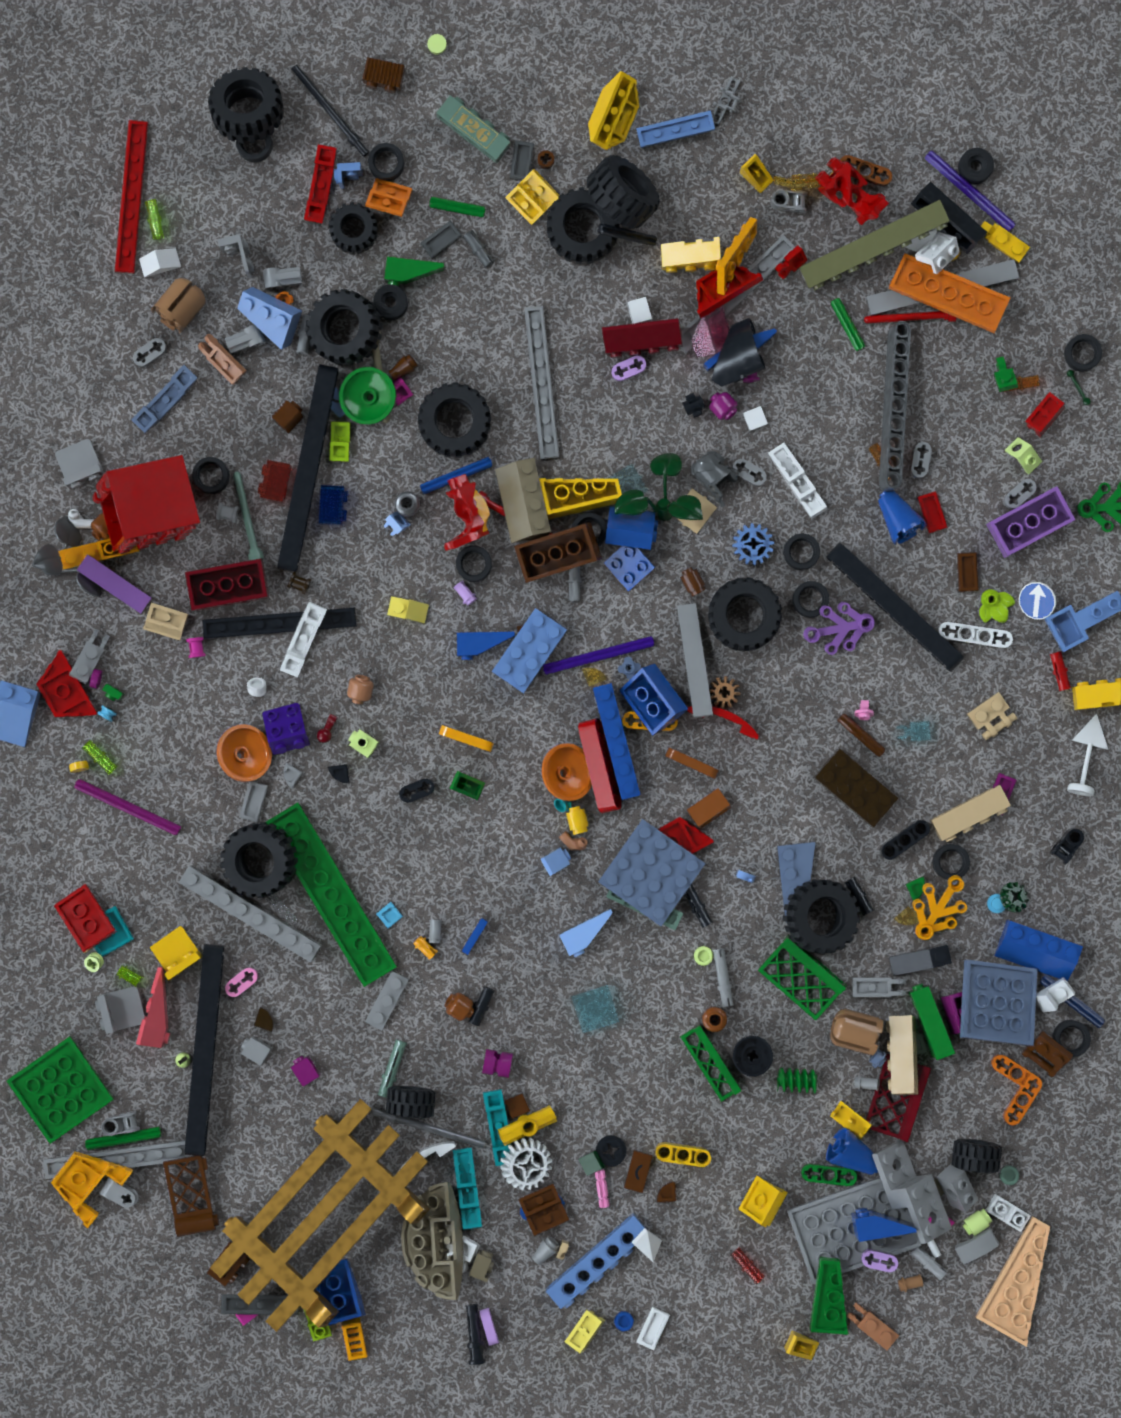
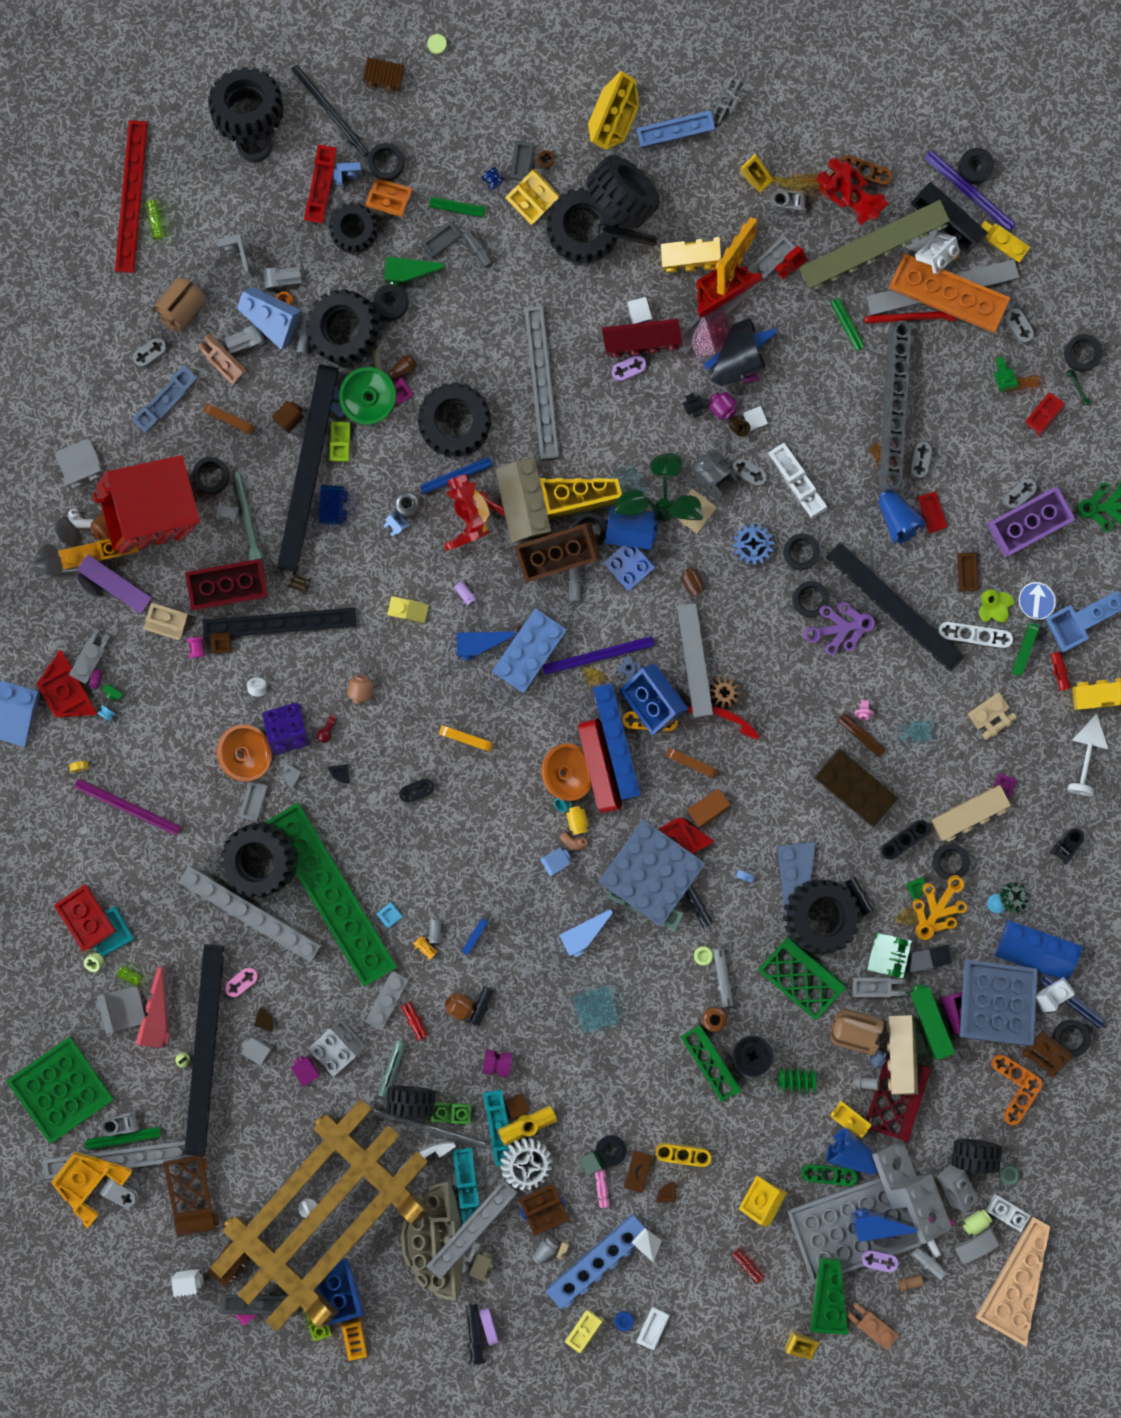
(99, 757): clear neon green pin -> none
(159, 261): white slope -> none
(176, 952): yellow bracket -> none
(187, 1282): none -> white brick
(221, 643): none -> reddish brown tile
(229, 418): none -> dark orange beam
(275, 481): clear red brick -> none
(302, 639): white slope -> none
(306, 1206): none -> white tile
(336, 1047): none -> light grey bracket
(370, 744): yellowish green brick -> none
(414, 1021): none -> red pin
(451, 1112): none -> bright green slope
(467, 785): green slope -> none
(472, 1229): none -> light grey tile
(473, 129): sand green brick -> none
(473, 549): black tyre -> none
(492, 178): none -> clear blue wheel
(738, 430): none -> dark brown bush
(744, 588): black tyre -> none
(889, 955): none -> hinge
(1022, 323): none -> light grey beam
(1023, 654): none -> green beam
(1026, 455): yellowish green bracket -> none

